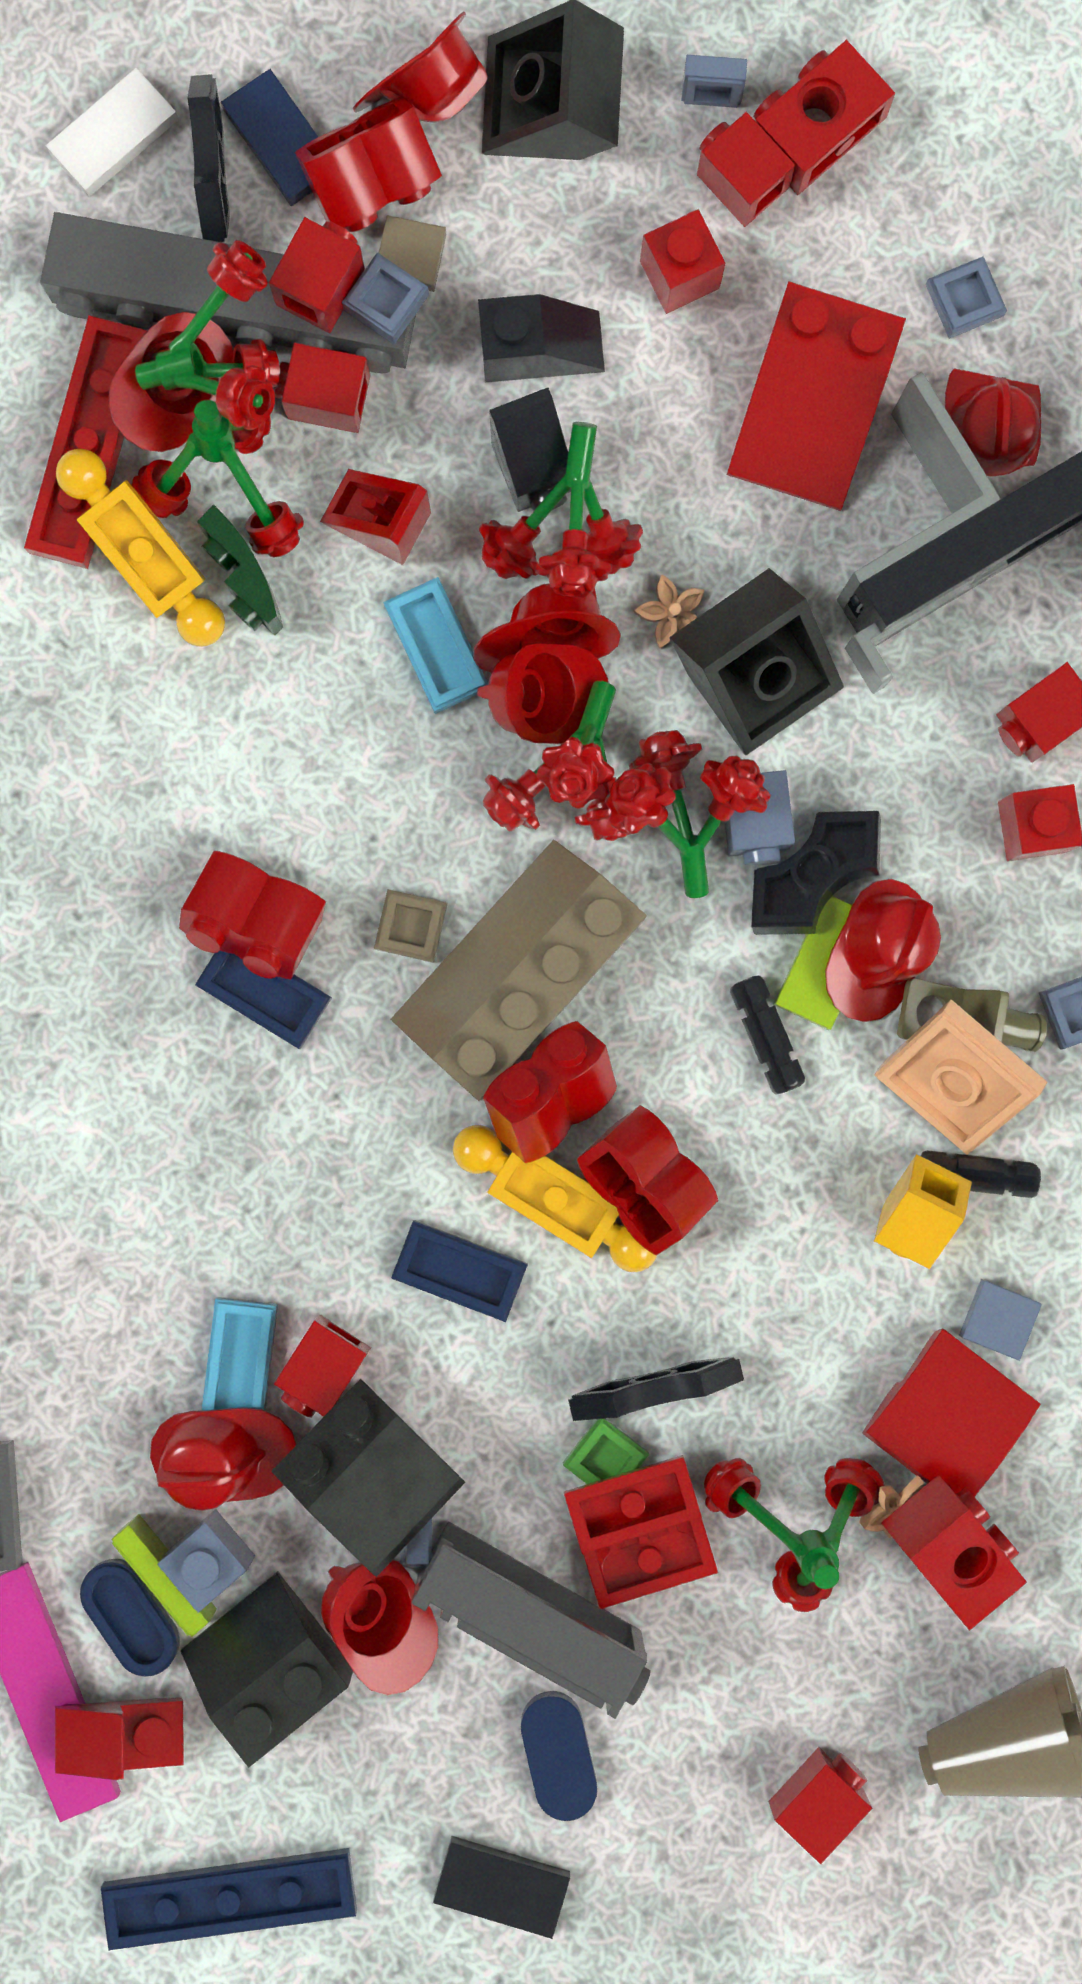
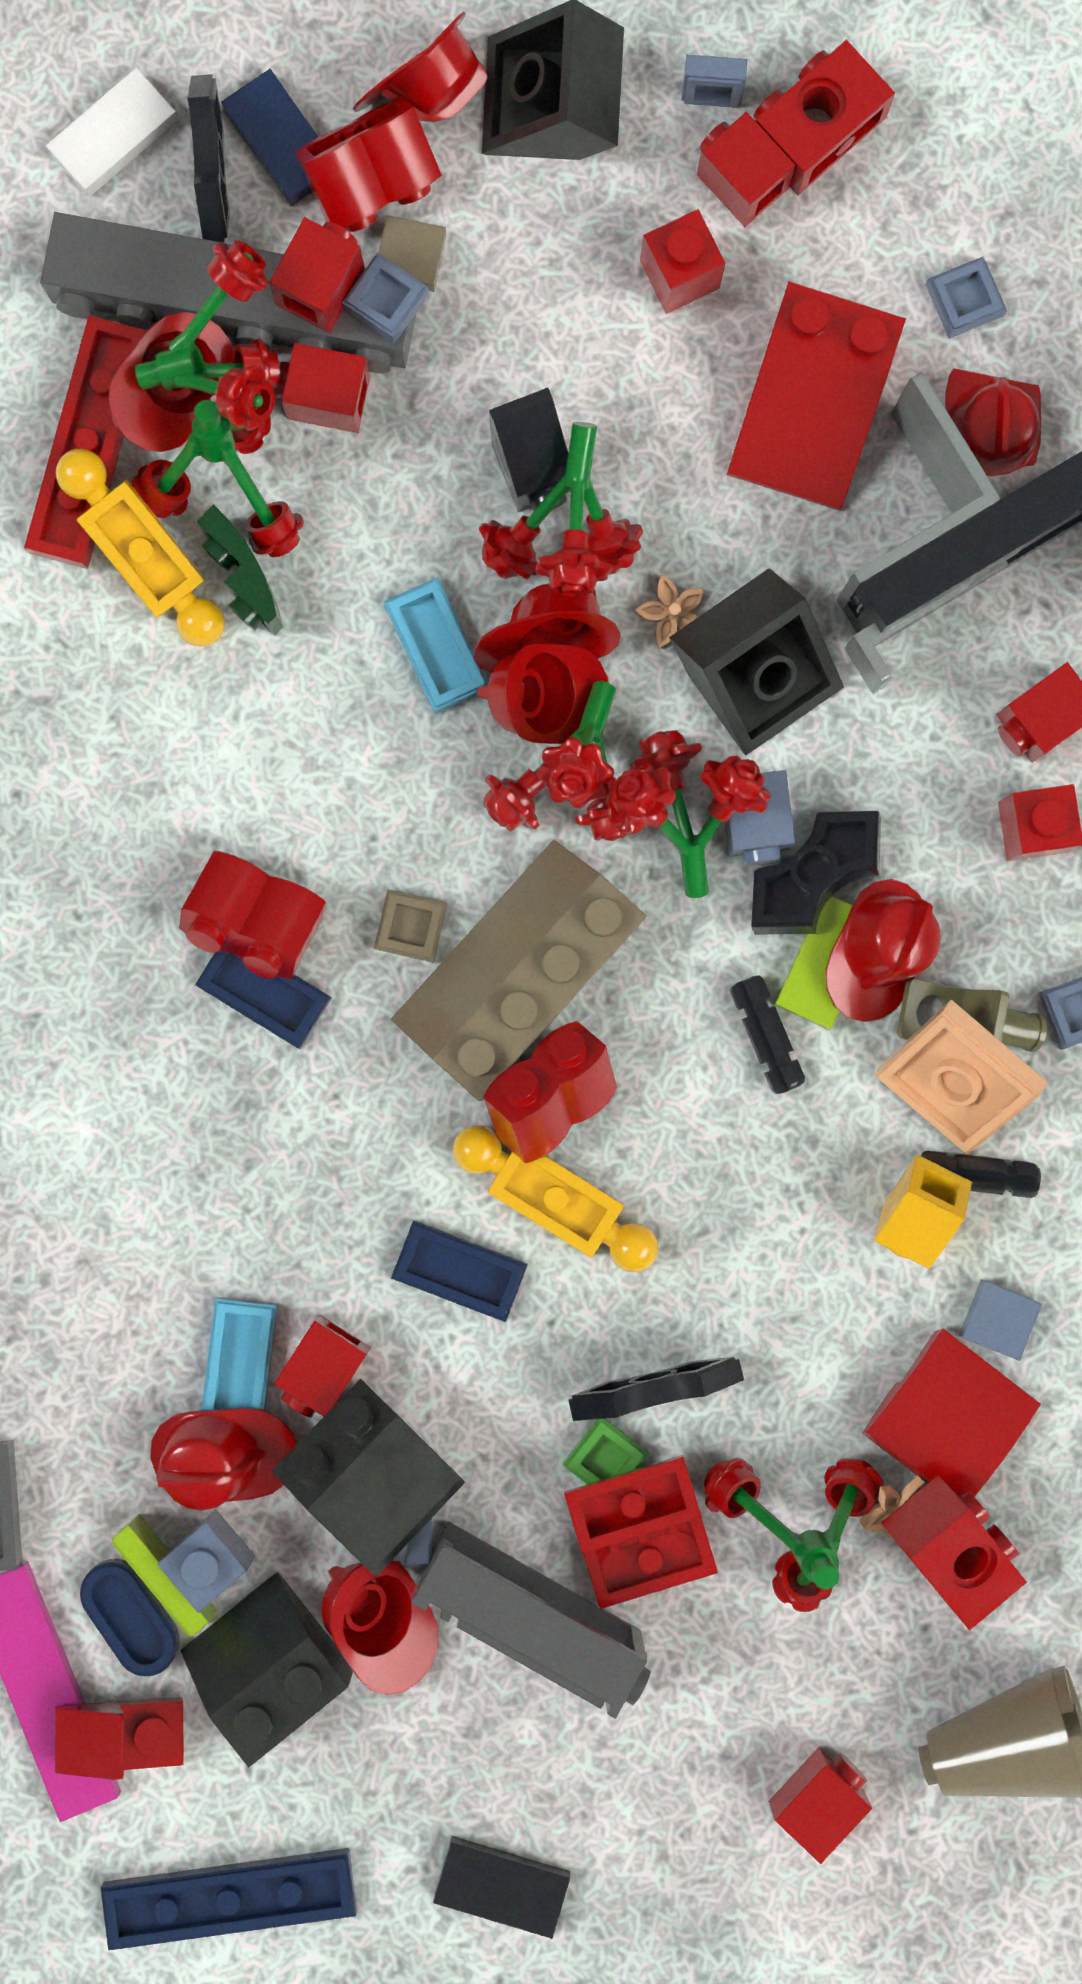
(379, 513): red slope -> none
(538, 338): black slope -> none
(558, 1756): dark blue tile -> none
(648, 1180): red brick -> none

